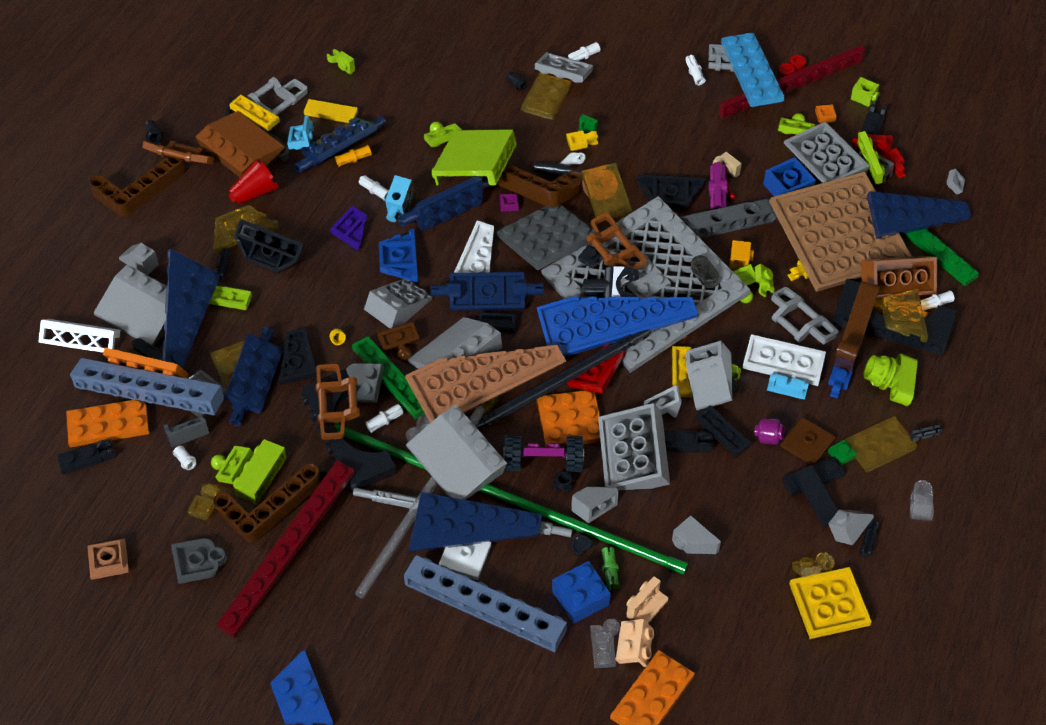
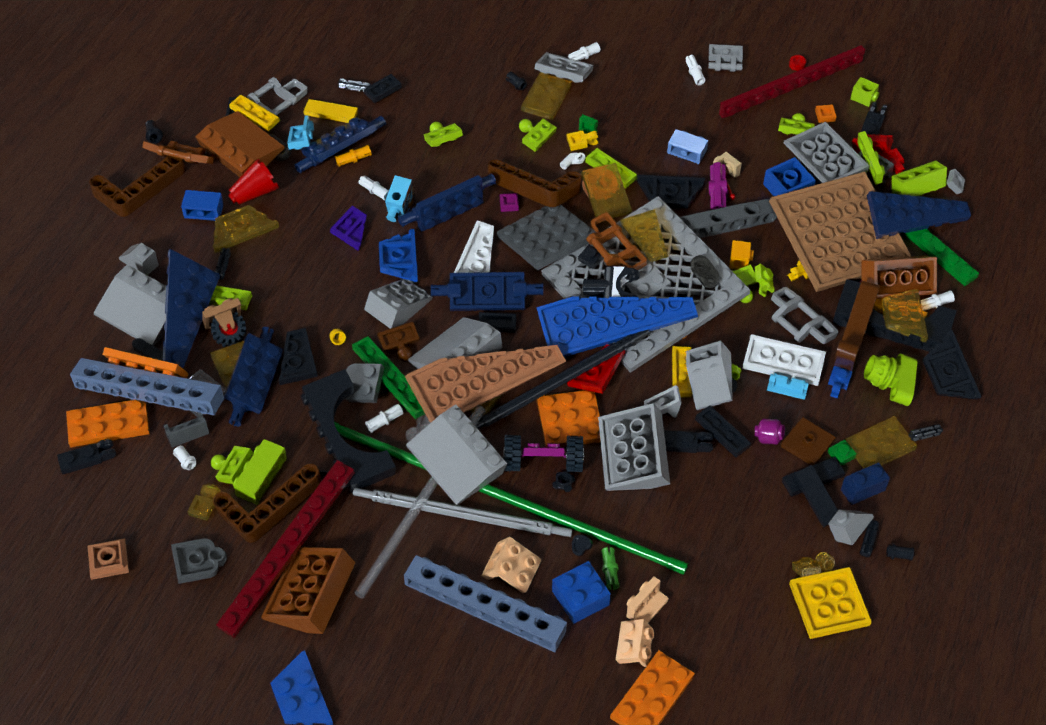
(74, 328): white fence -> none
(202, 205): none -> blue brick
(225, 322): none -> plate
(267, 247): black wedge -> none
(309, 589): none -> dark orange slope
(338, 386): dark orange bar -> none
(344, 61): lime plate -> none
(352, 84): none -> axle
(382, 88): none -> black plate
(460, 522): dark blue wing -> none
(466, 559): white plate -> none
(475, 154): lime panel -> none
(512, 564): none -> light nougat bracket
(537, 135): none -> lime plate
(552, 168): black pin -> none
(594, 502): light grey slope -> none
(599, 158): none -> lime plate
(603, 643): clear hinge -> none
(646, 234): none -> clear yellow wing
(687, 146): none -> brick
(695, 538): light grey slope -> none
(752, 69): dark azure plate -> none
(785, 69): red tile -> none
(865, 483): none -> dark blue brick
(899, 552): none -> black pin
(920, 179): none -> lime brick
(922, 501): clear piece -> none
(950, 370): none -> black wing

